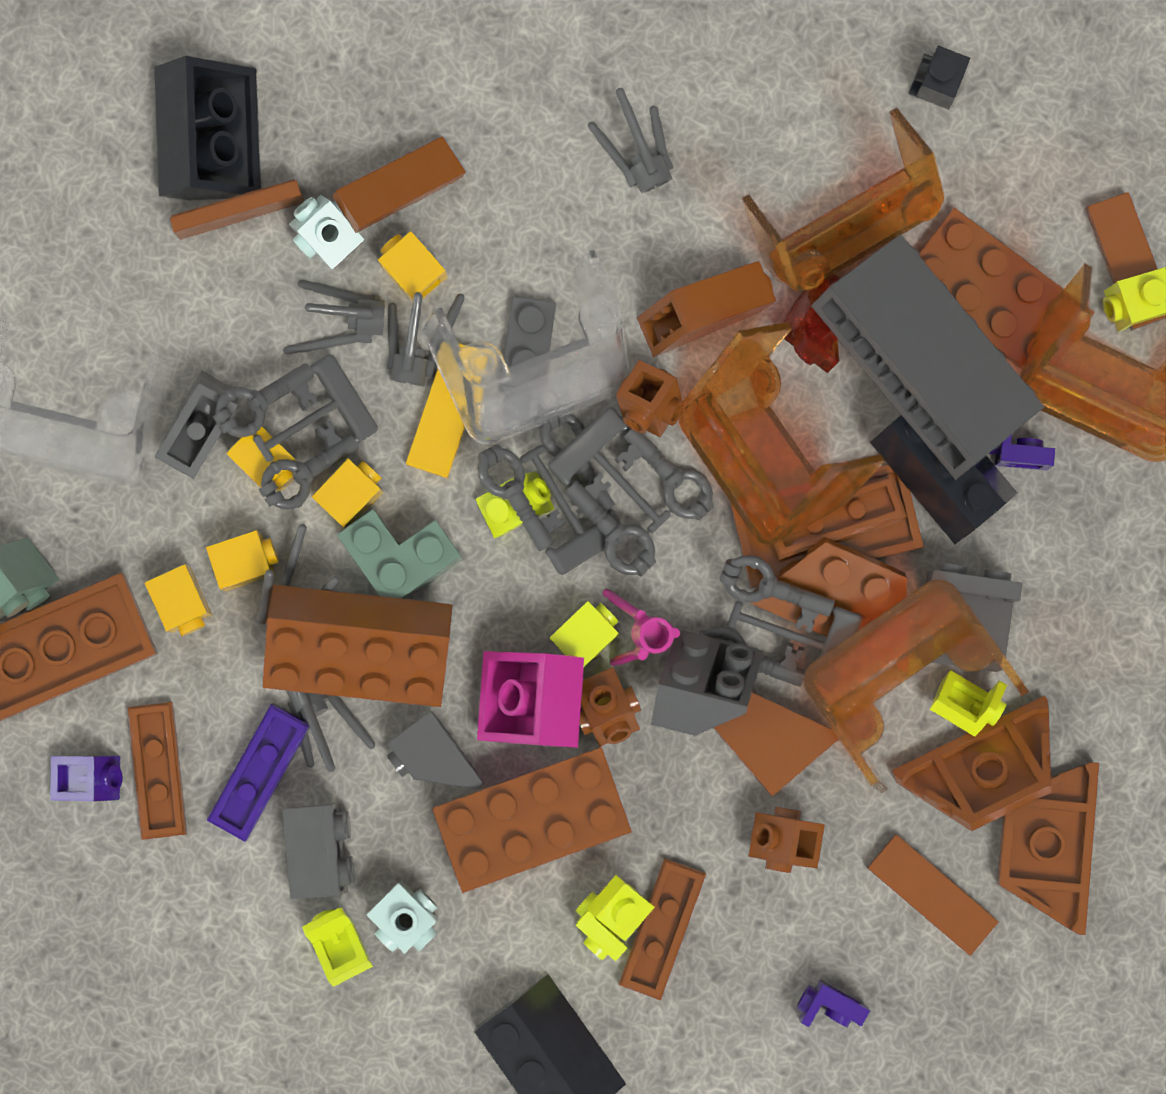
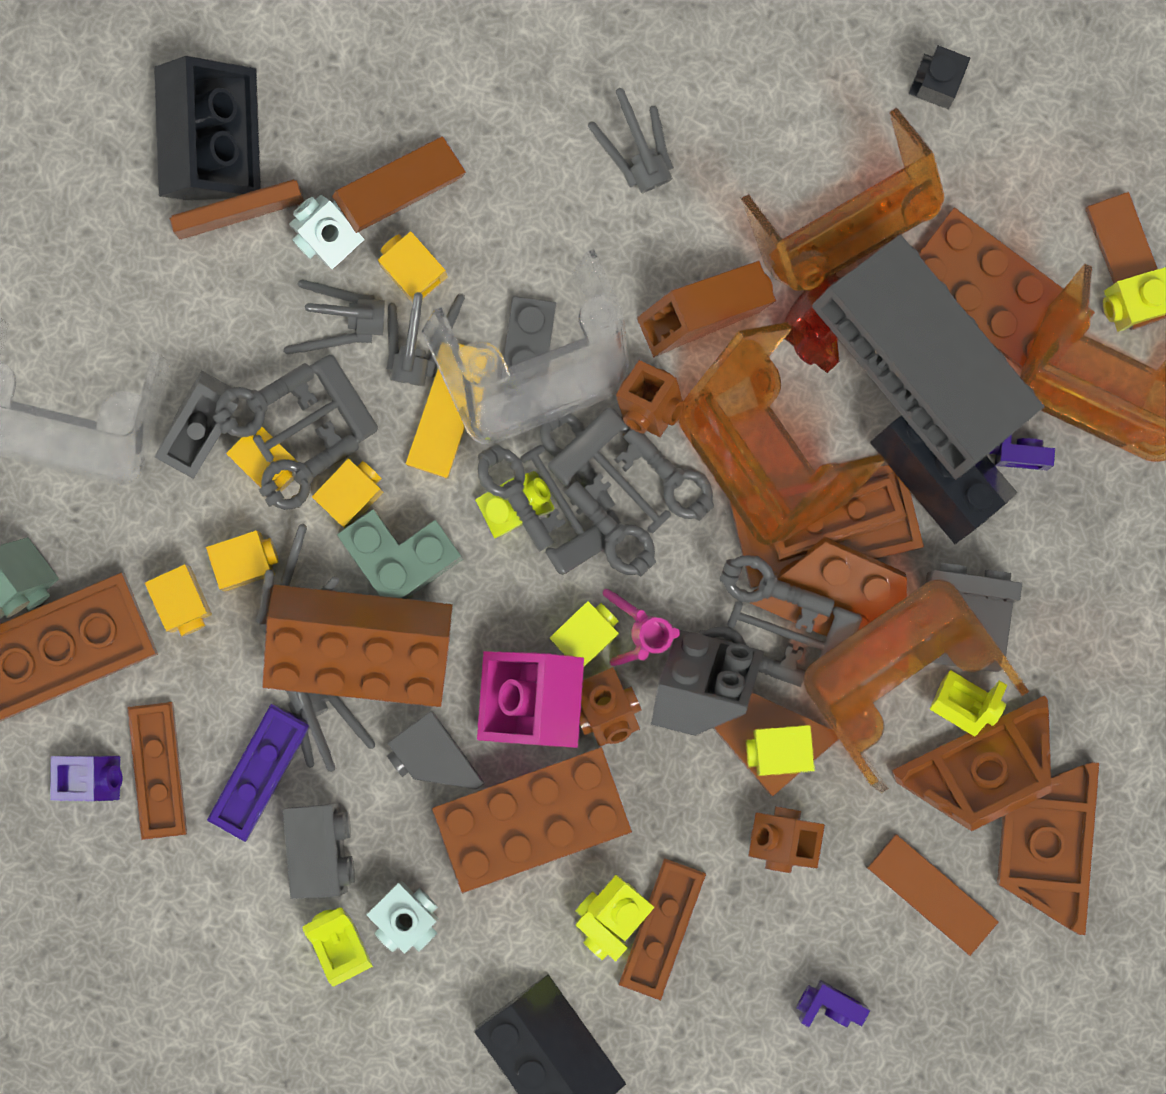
(781, 750): none -> neon yellow brick

